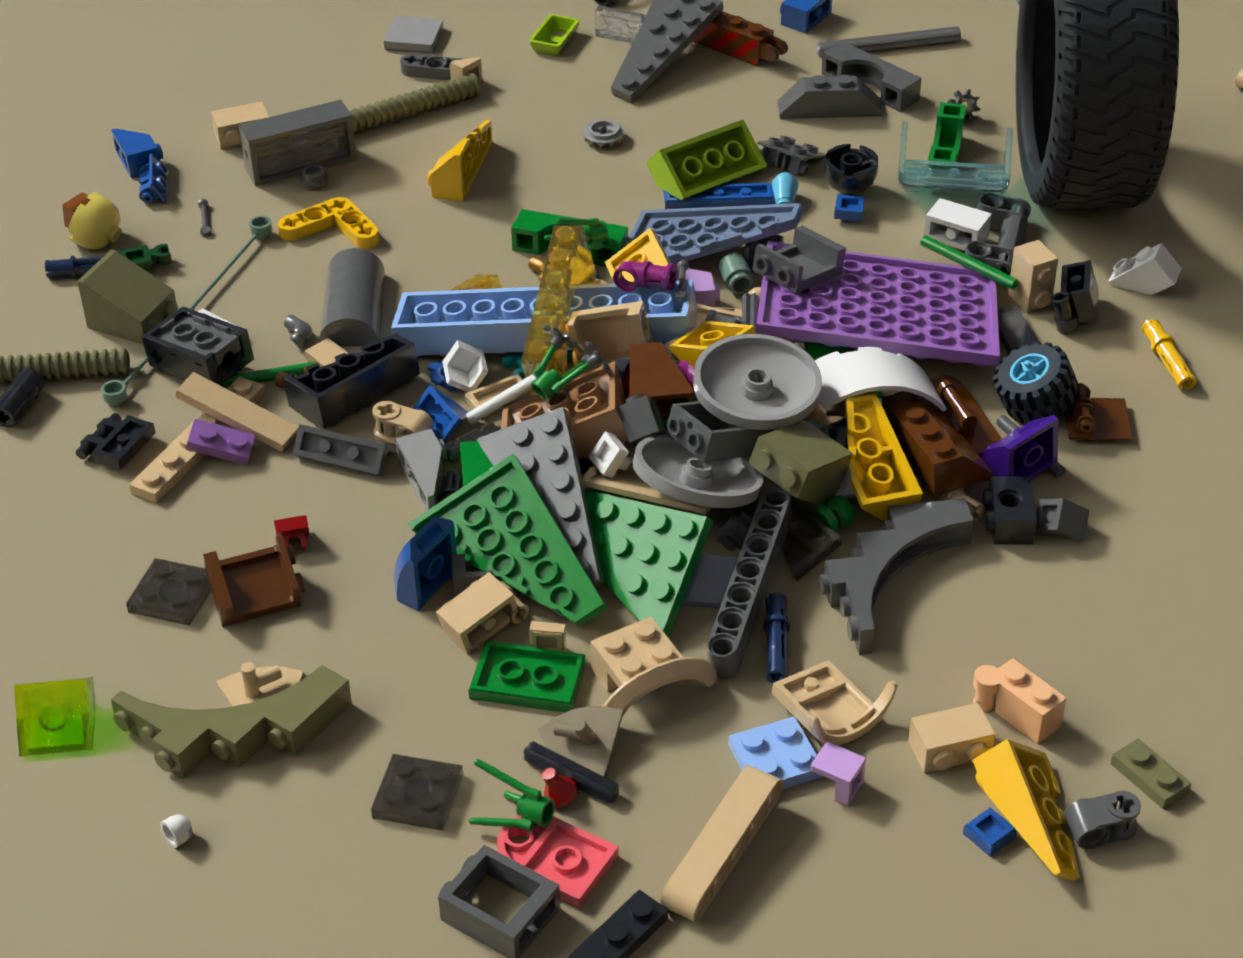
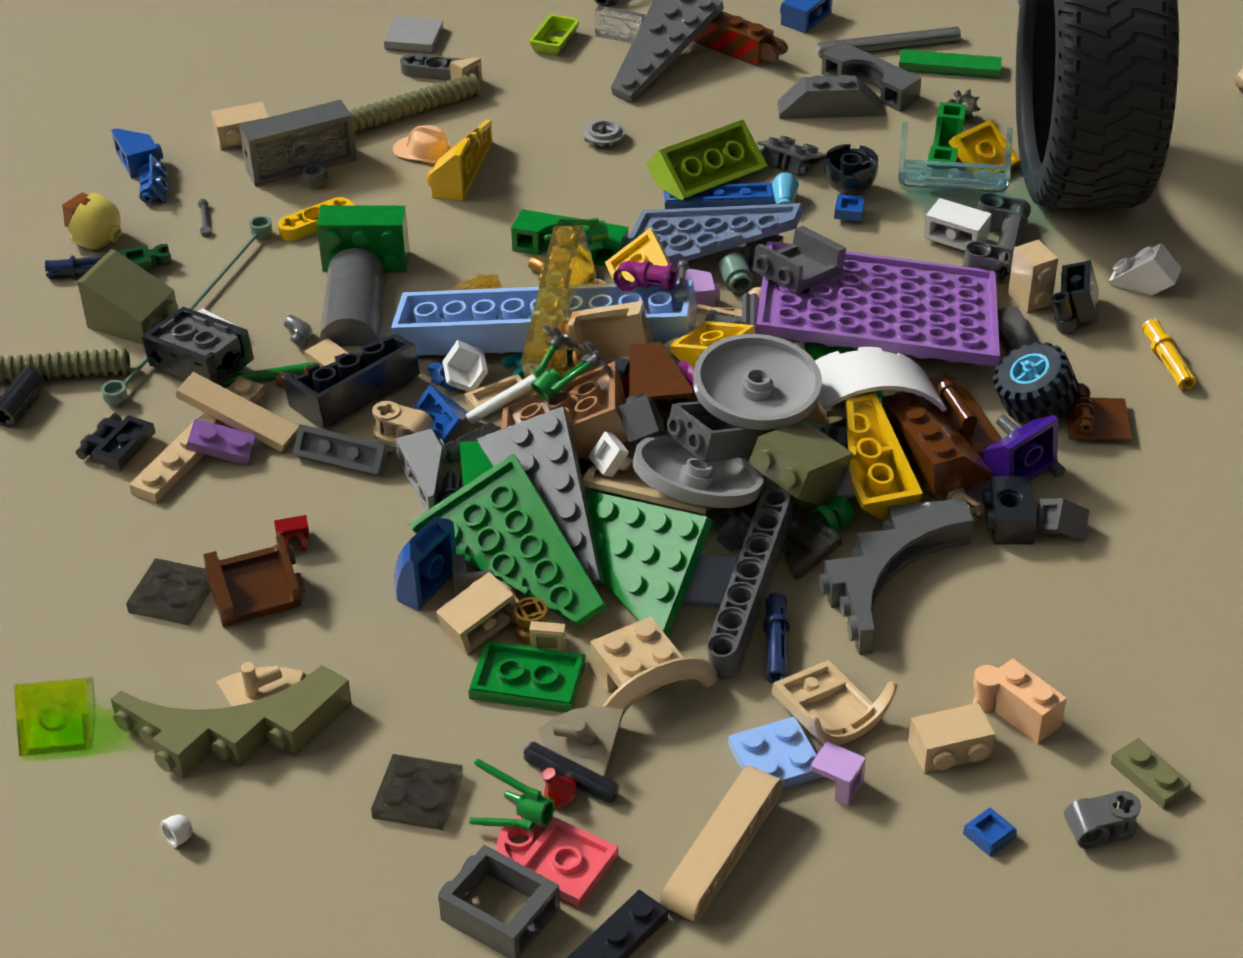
(366, 227): none -> green brick
(423, 144): none -> light nougat piece
(525, 611): none -> pearl gold wheel
(950, 63): none -> green tile
(969, 262): green bar -> none
(982, 145): none -> yellow tile
(1025, 792): yellow wedge -> none

